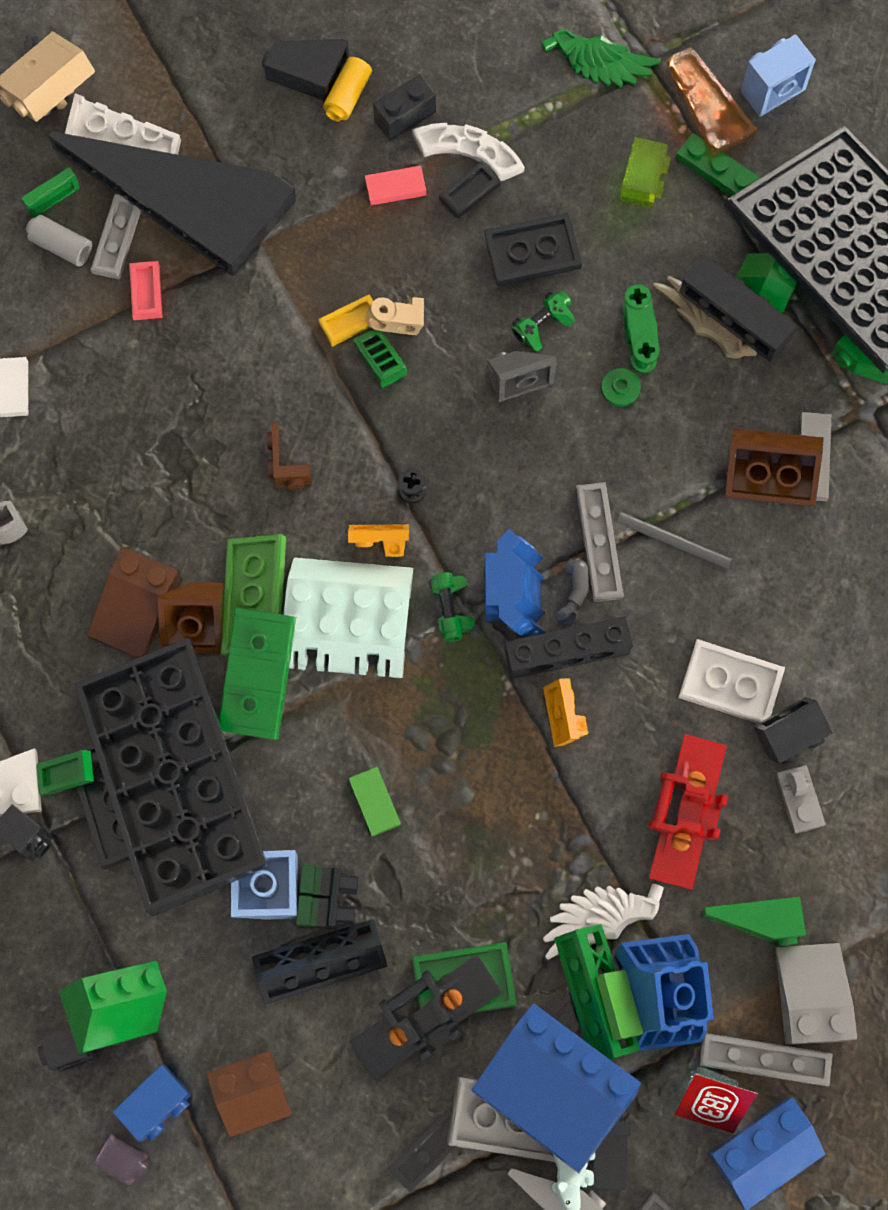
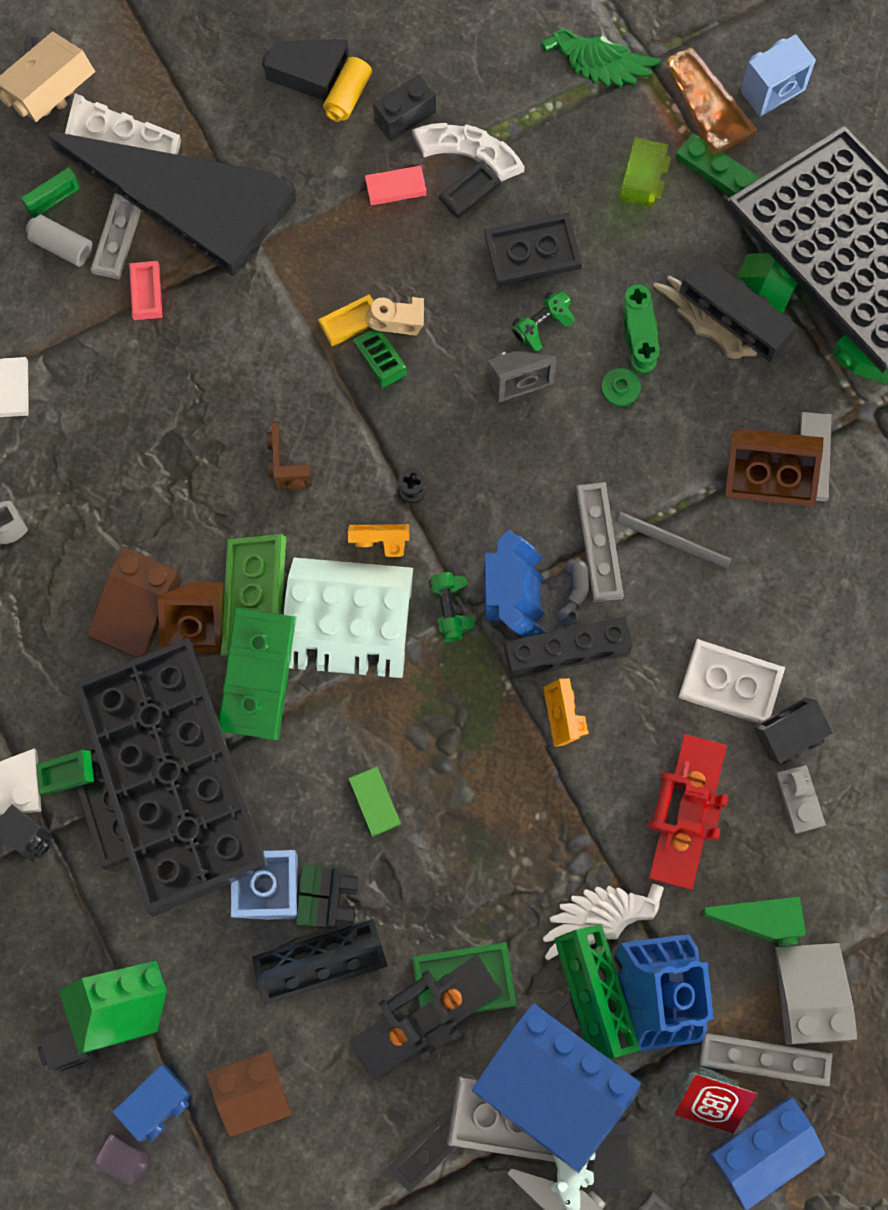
(619, 1005): bright green tile -> none

